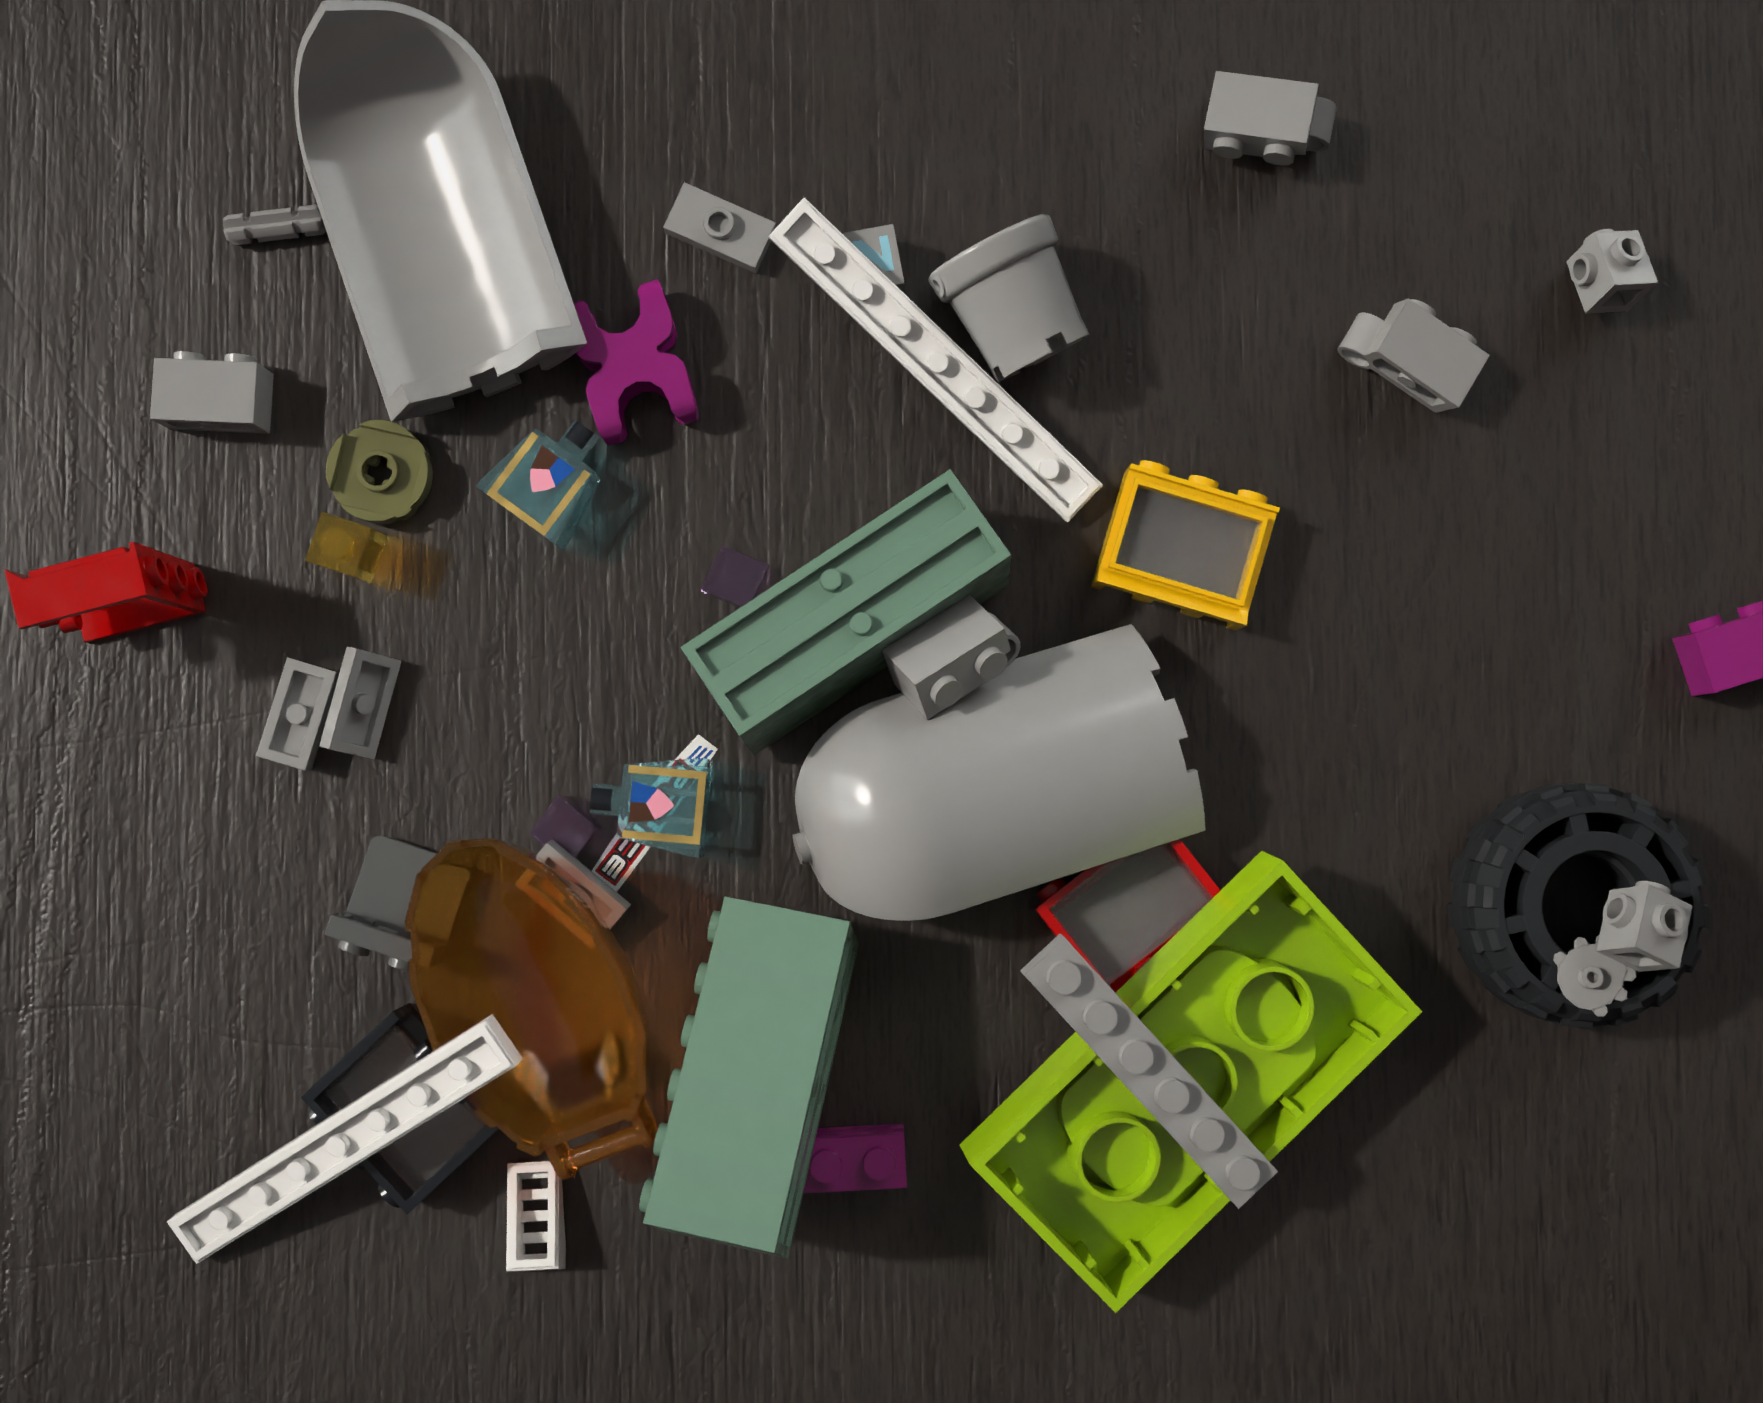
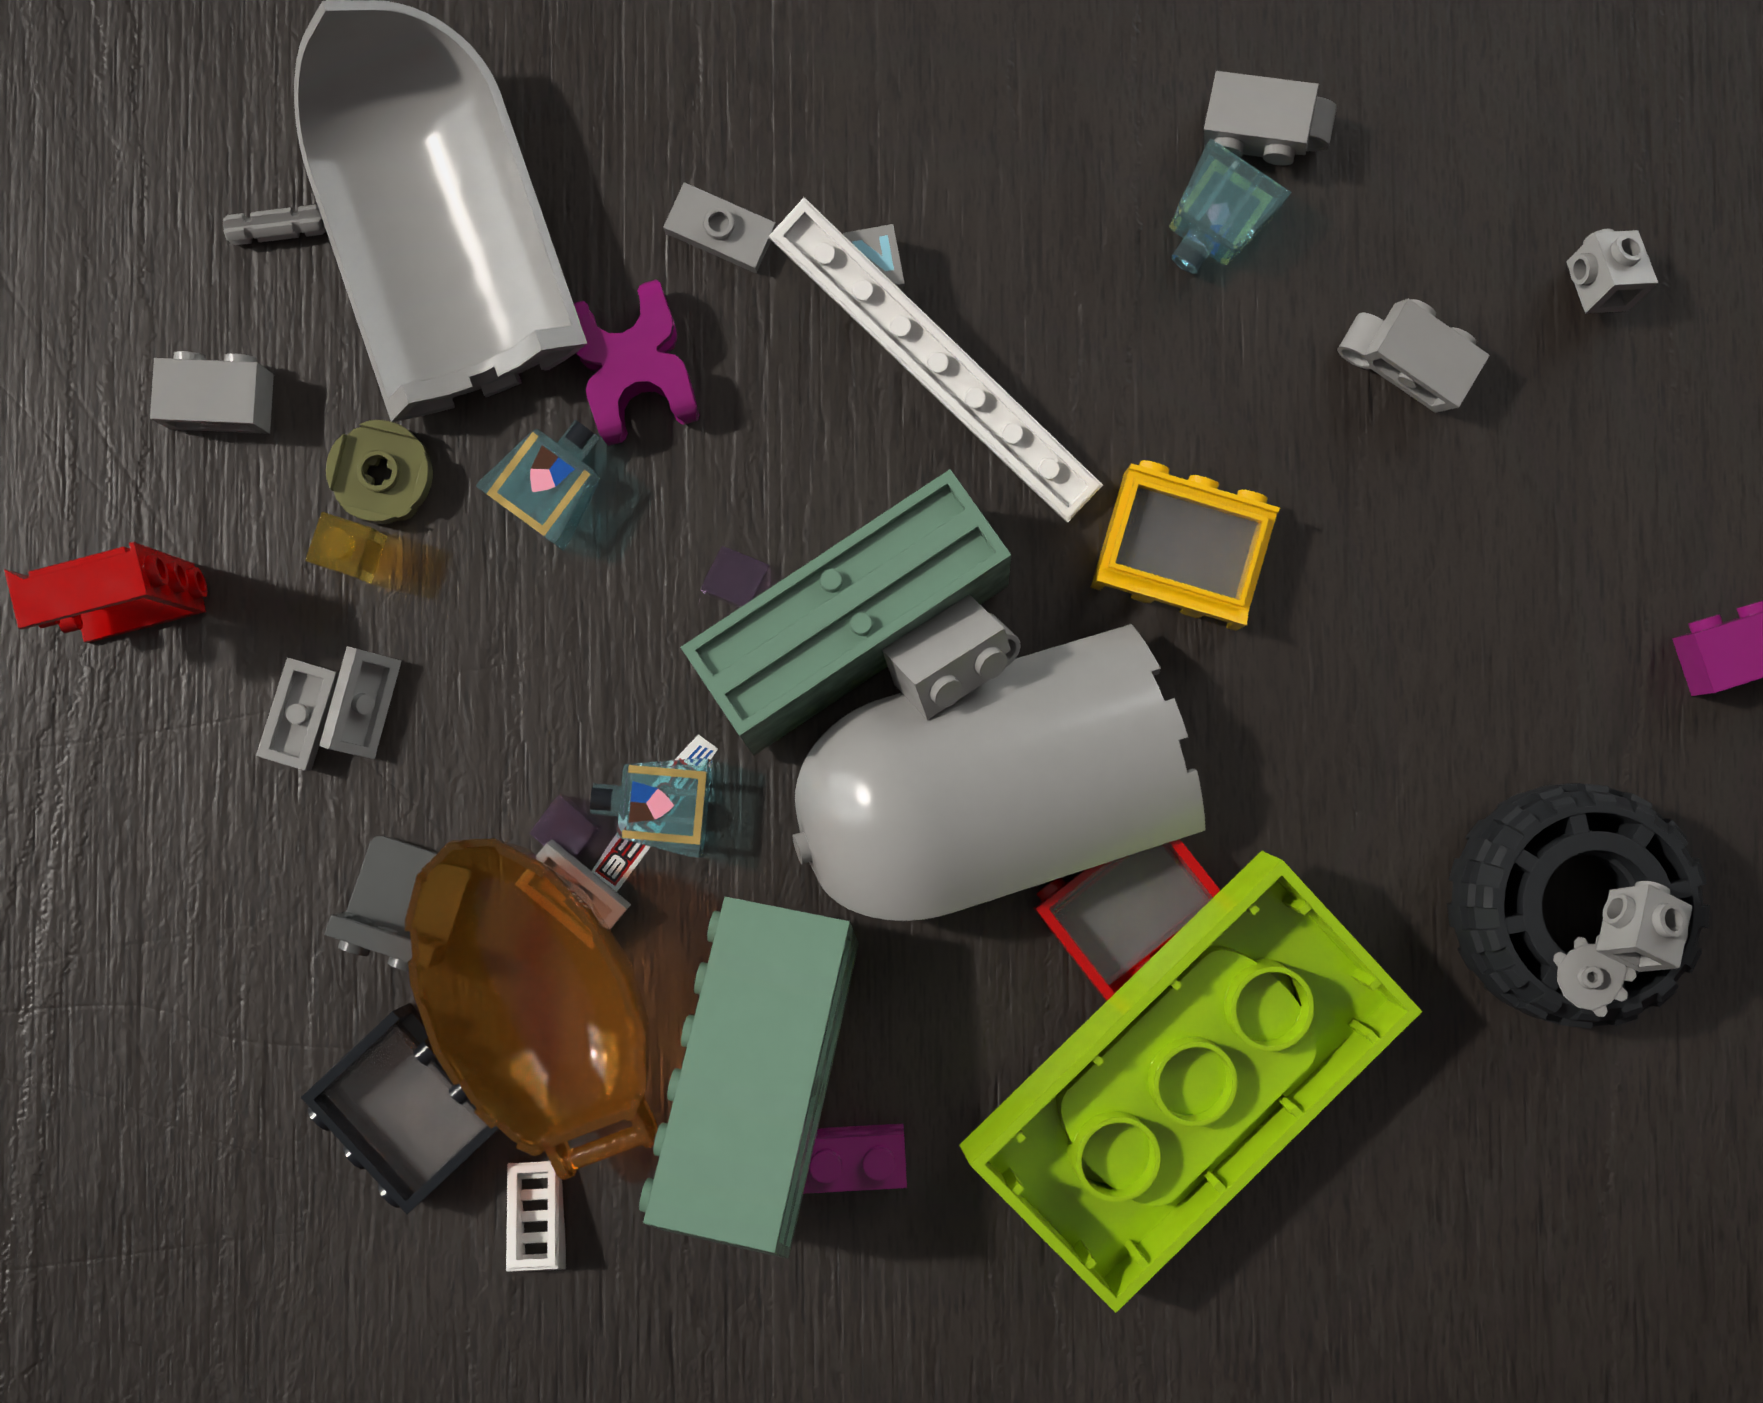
(346, 1138): white tile -> none
(1012, 296): light grey piece -> none
(1148, 1070): light grey plate -> none
(1222, 208): none -> clear light blue torso

